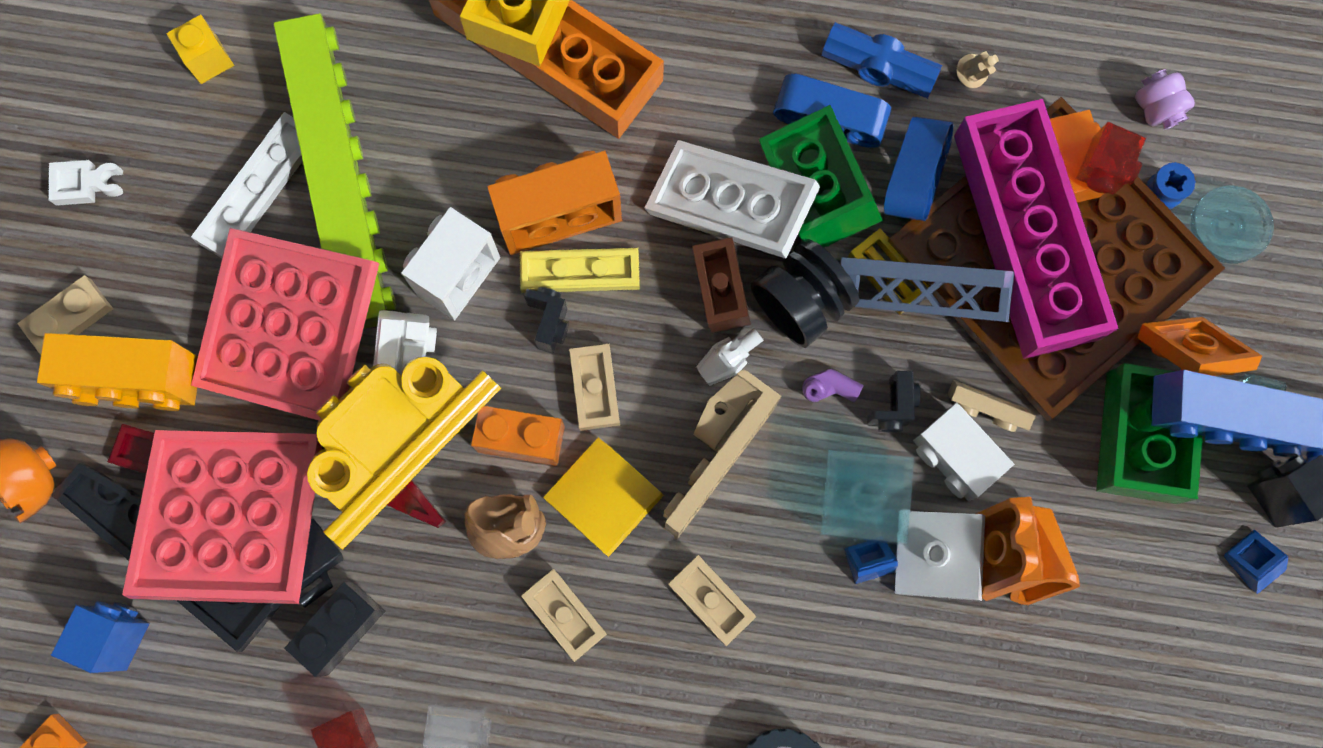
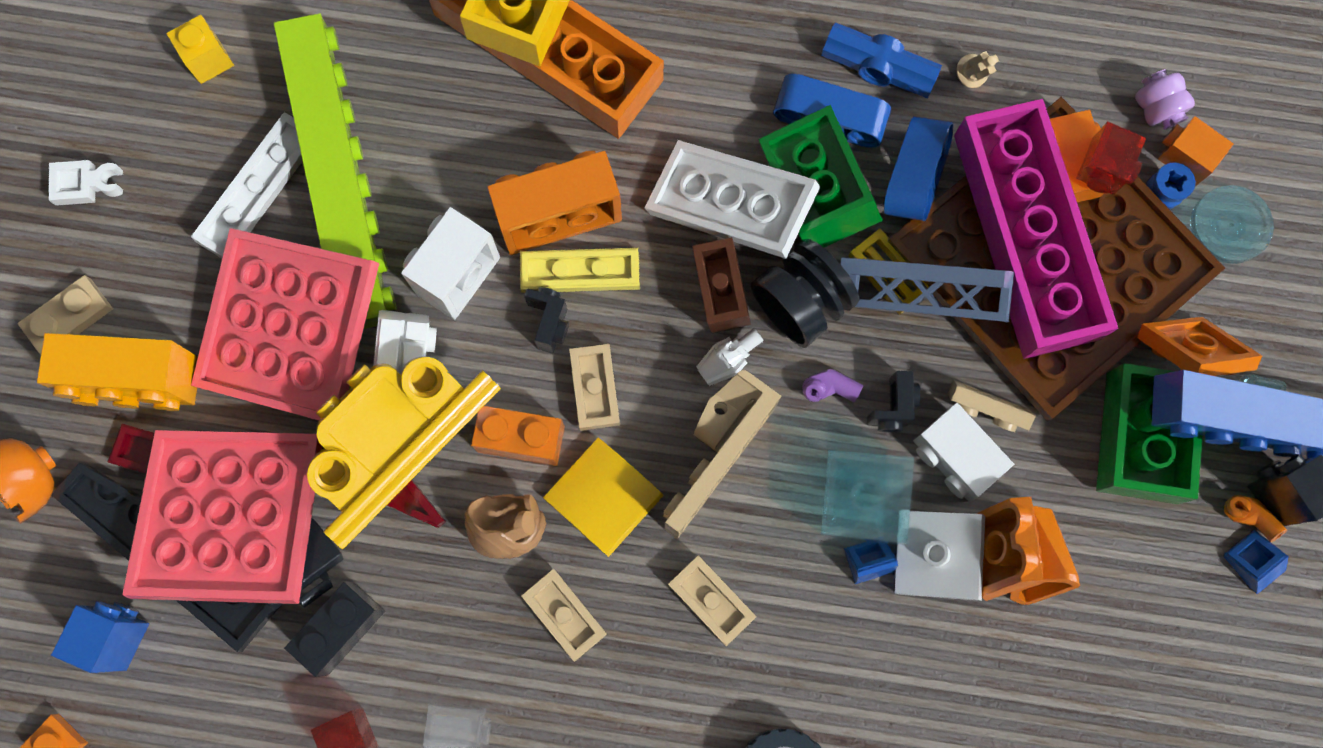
(1195, 147): none -> orange brick
(1254, 513): none -> orange arm

